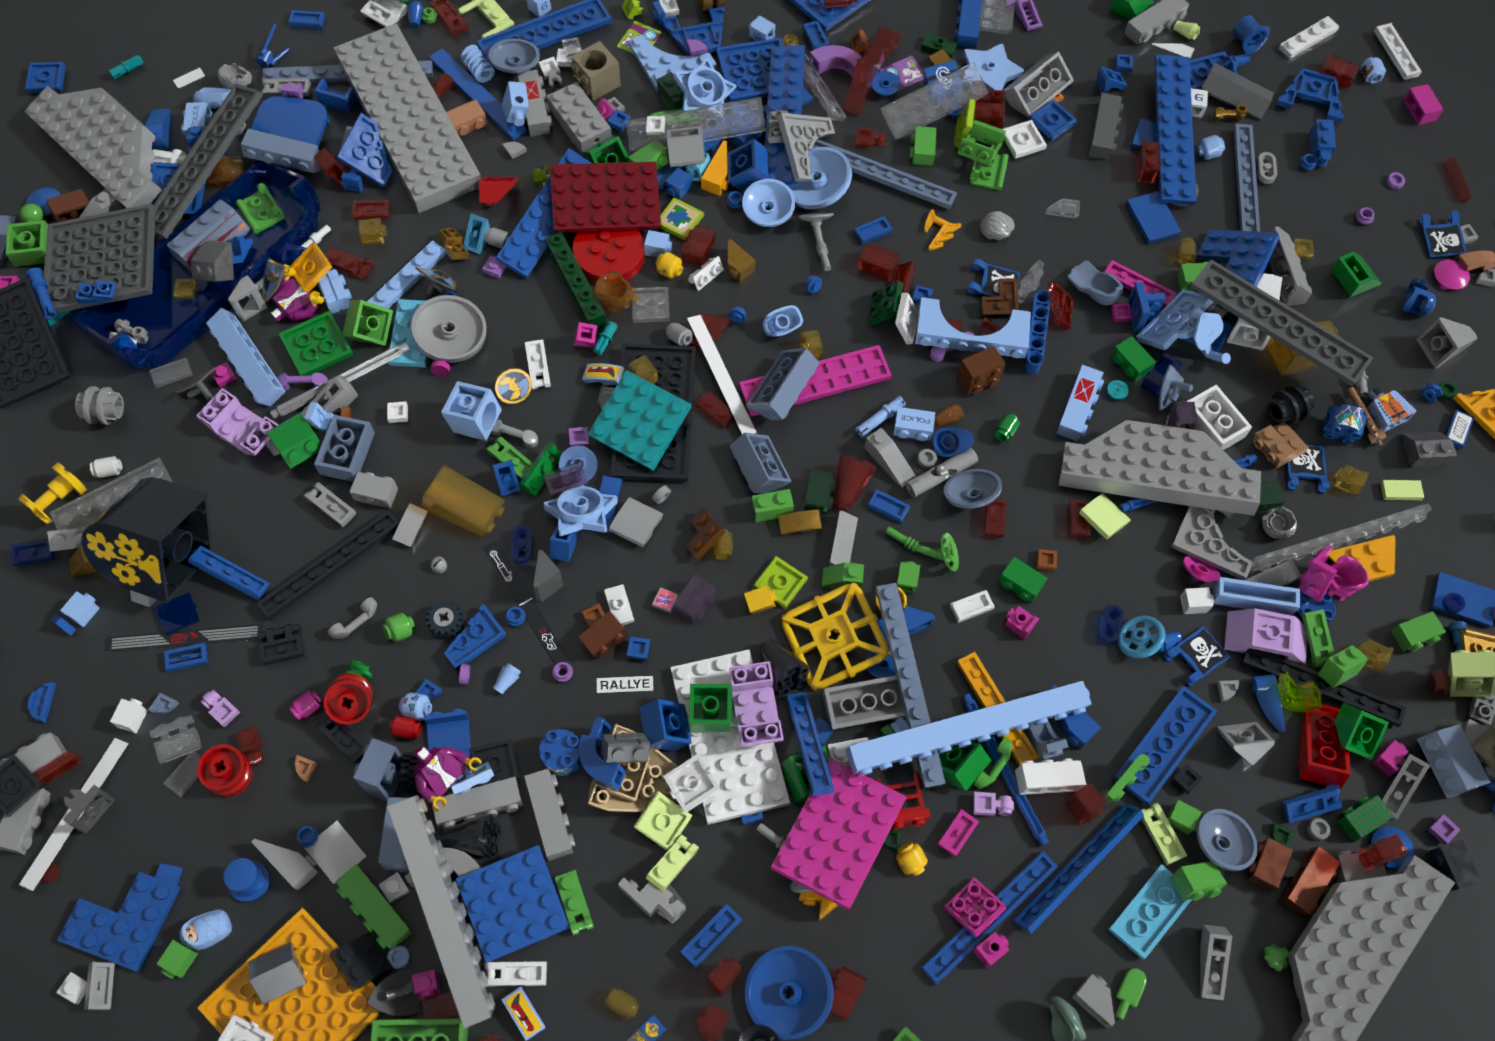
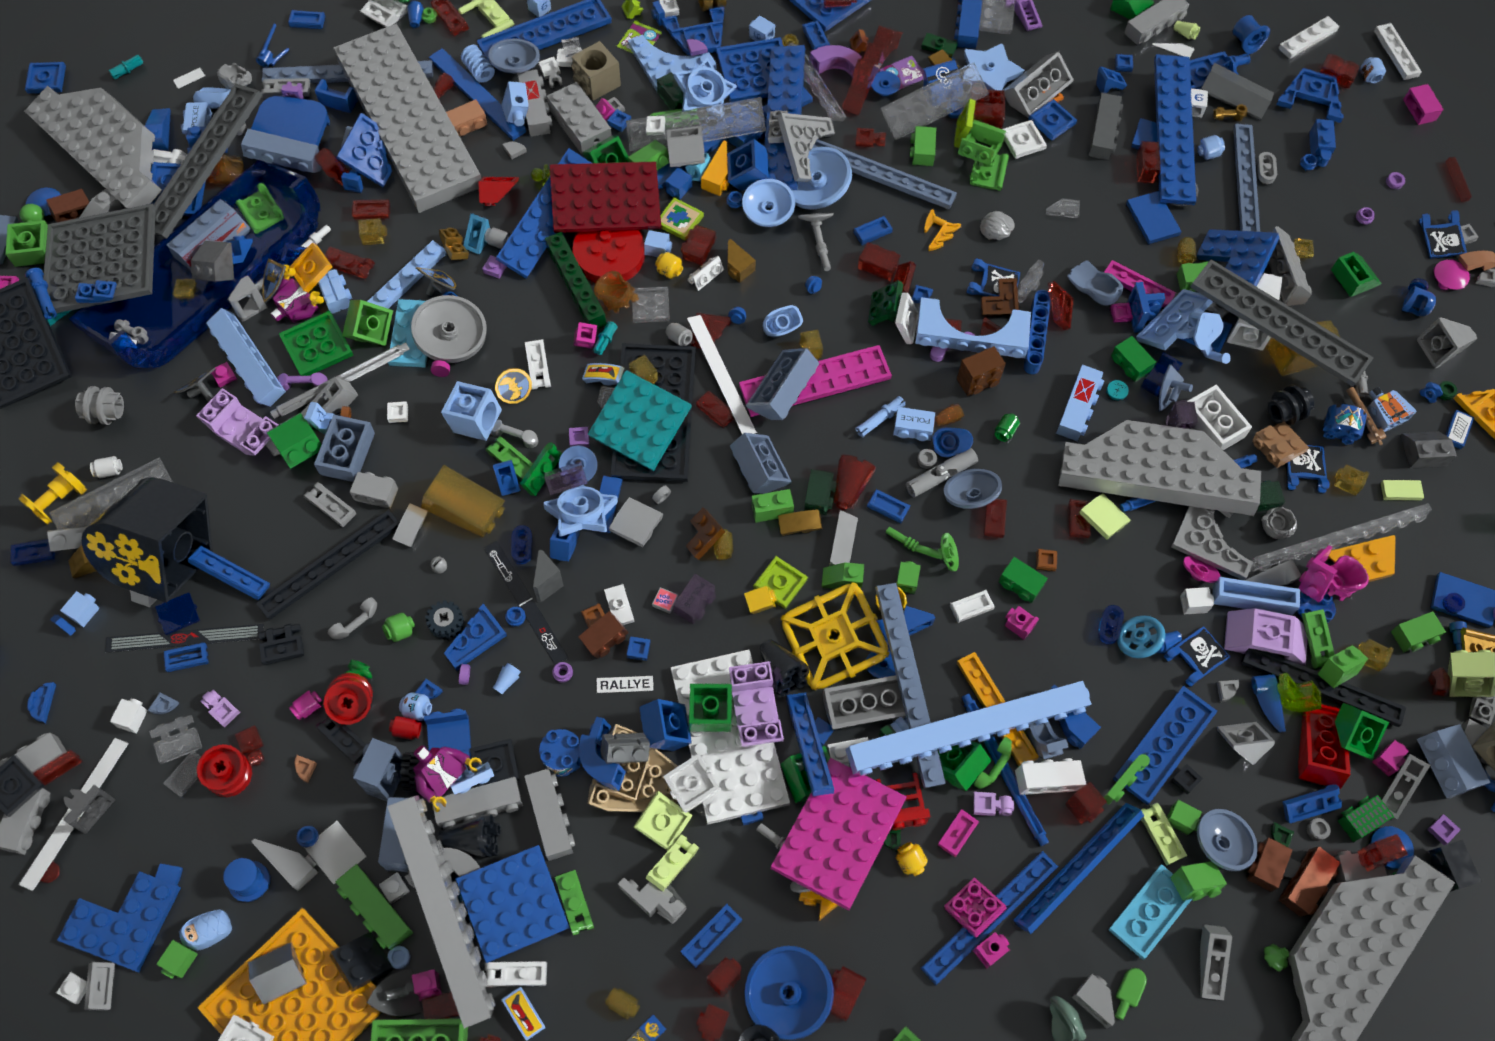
(171, 372): clear tile -> none
(889, 457): light grey slope -> none

